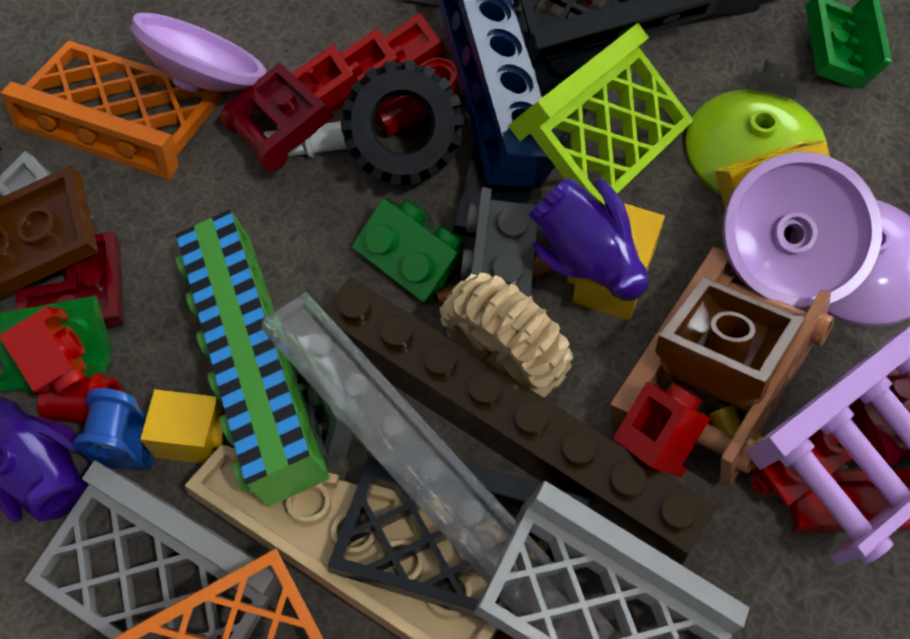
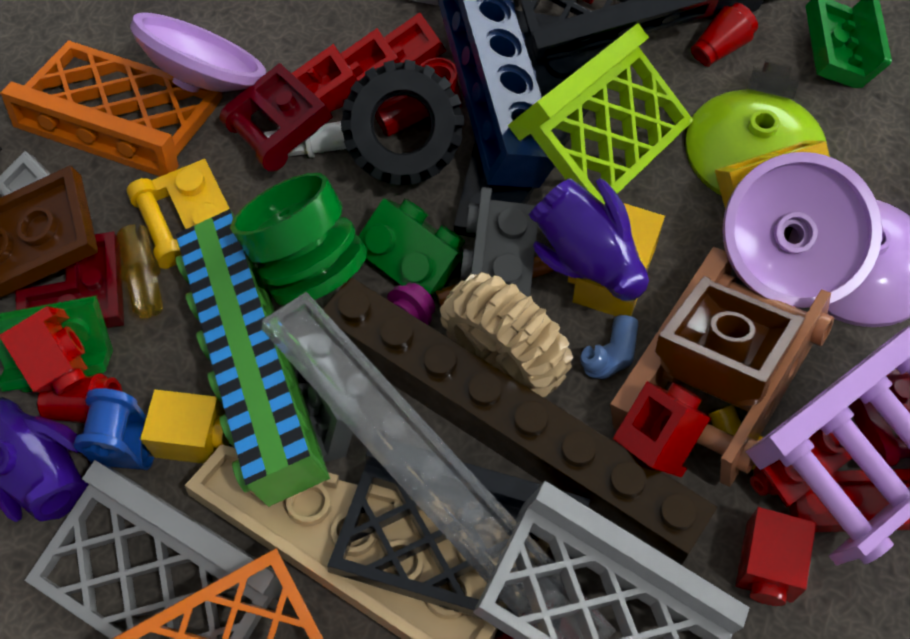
(140, 271): none -> clear yellow axle
(194, 197): none -> yellow plate
(299, 238): none -> green wheel
(413, 300): none -> magenta plate
(615, 355): none -> medium blue arm
(726, 33): none -> red cone
(775, 557): none -> red brick

